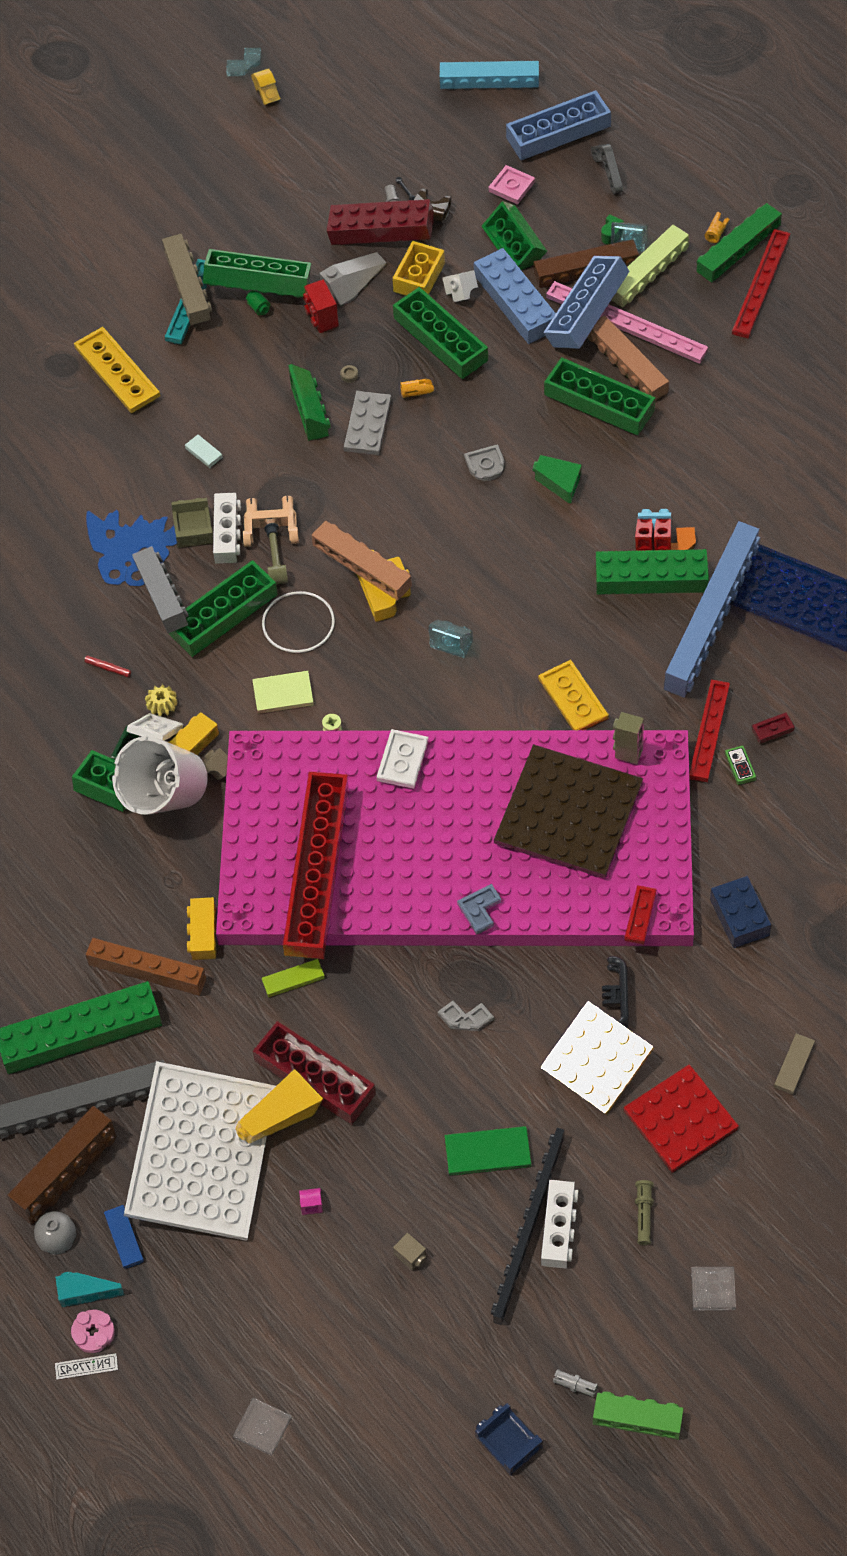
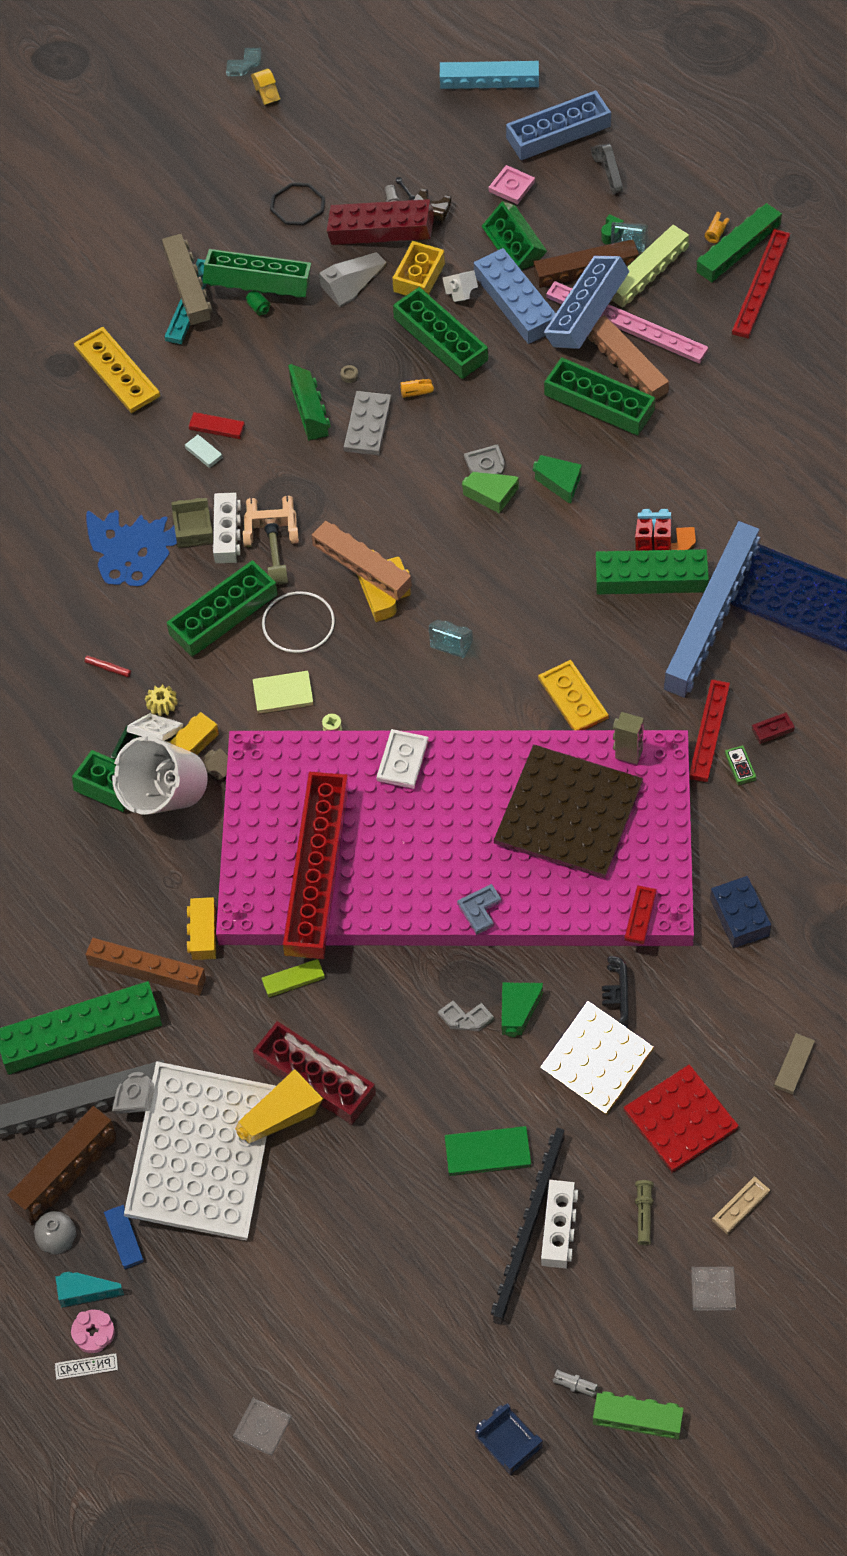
(134, 1094): none -> light grey tile
(160, 590): brick -> none
(216, 425): none -> red tile
(295, 222): none -> black piece
(311, 1201): dark pink brick -> none
(320, 306): red brick -> none
(410, 1252): dark tan brick -> none
(490, 489): none -> bright green slope
(518, 1006): none -> green slope
(741, 1205): none -> tan tile

